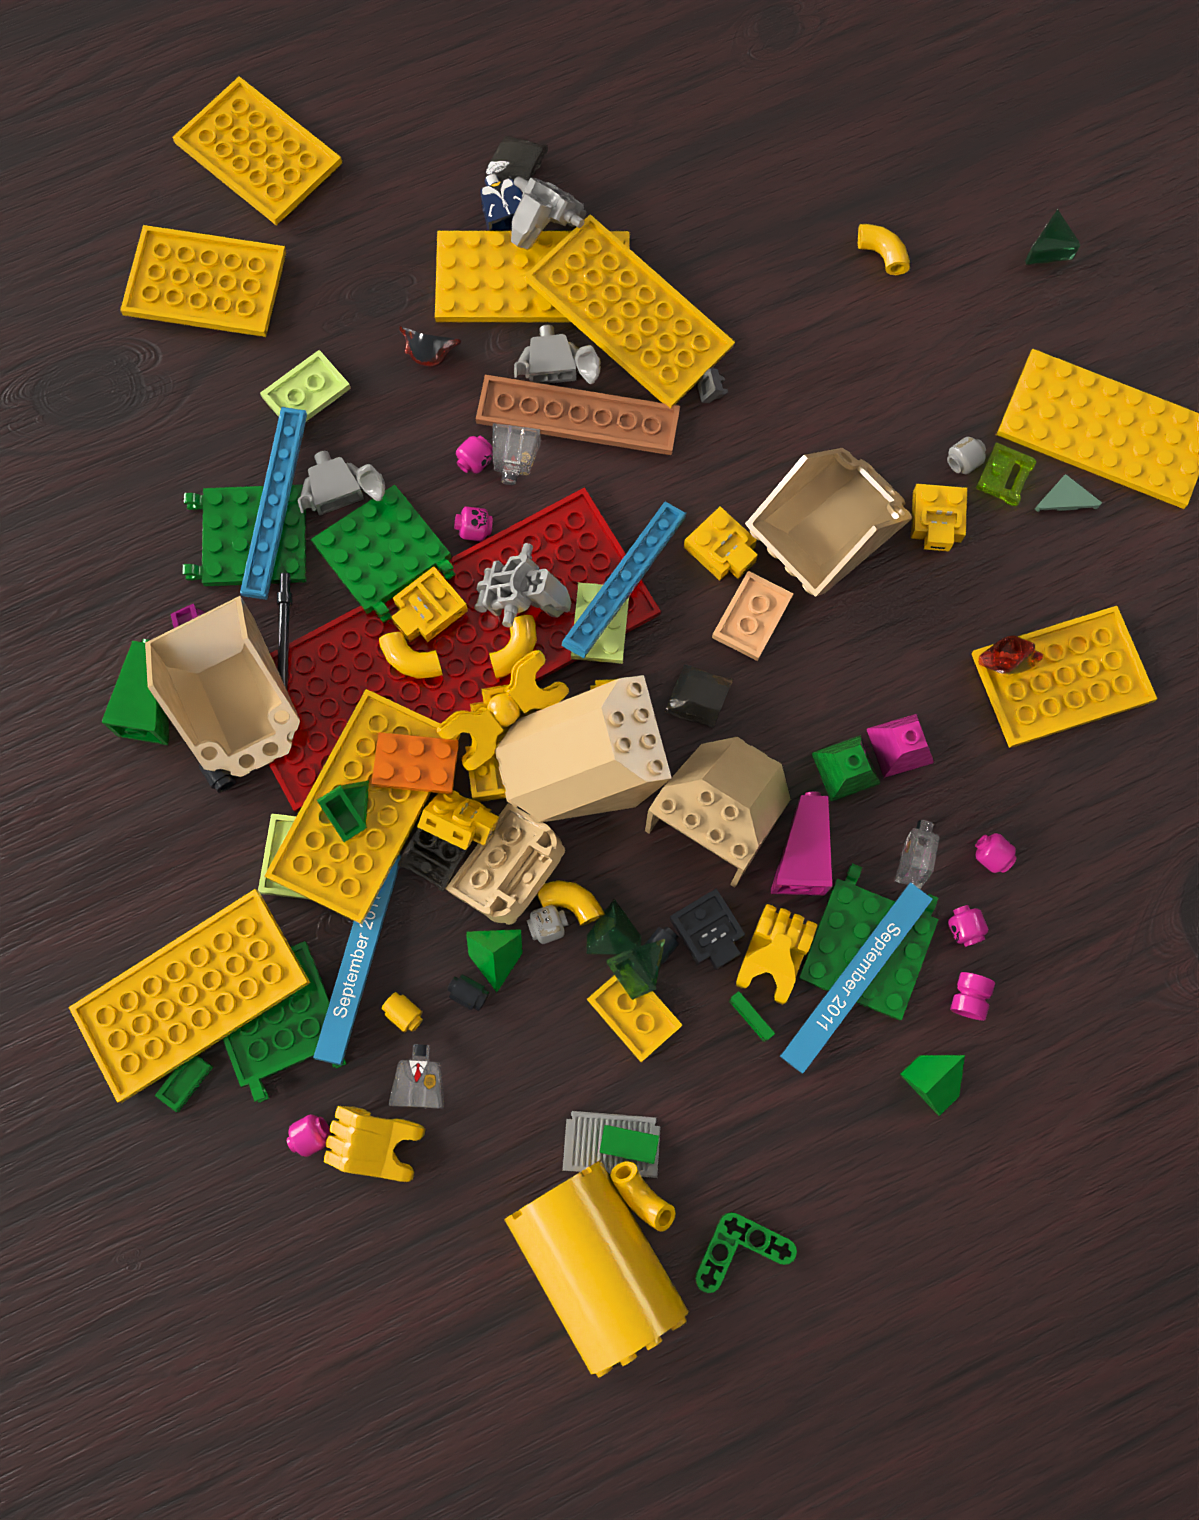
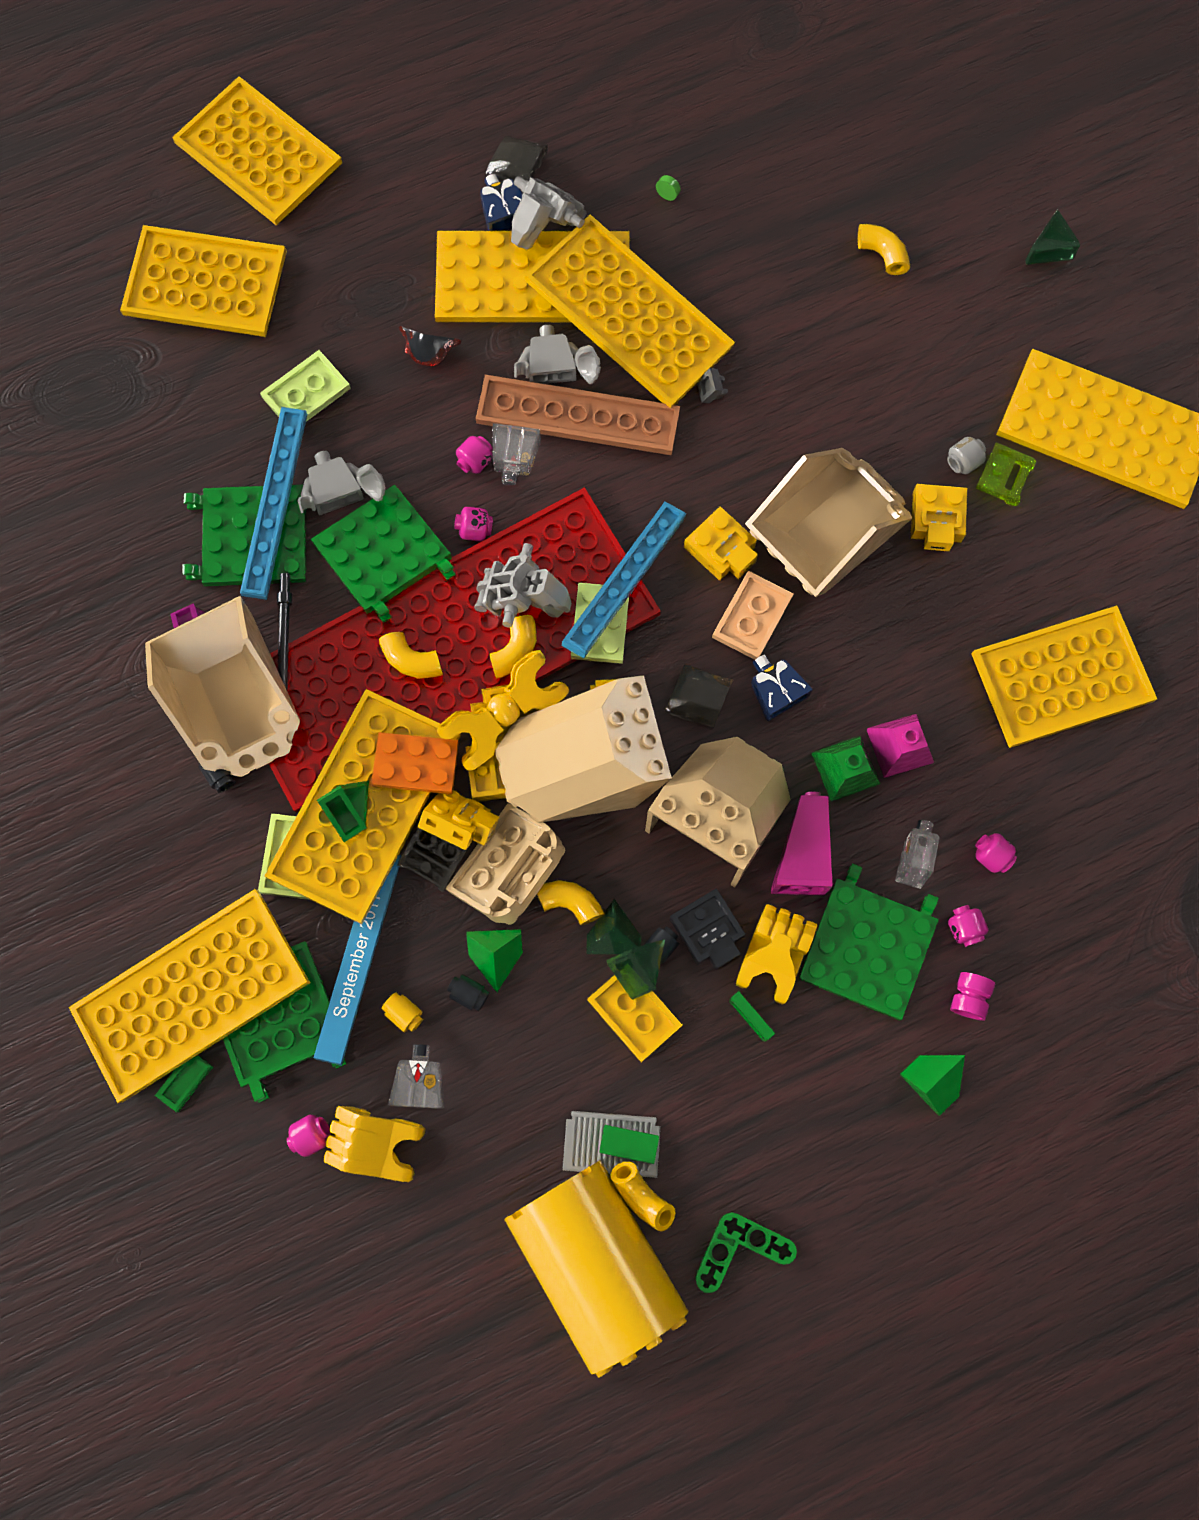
(132, 707): green slope -> none
(427, 606): yellow piece -> none
(547, 924): light grey head -> none
(668, 187): none -> bright green tile
(778, 687): none -> dark blue torso
(856, 978): dark azure tile -> none
(1010, 656): clear red hat -> none
(1068, 496): sand green tile -> none

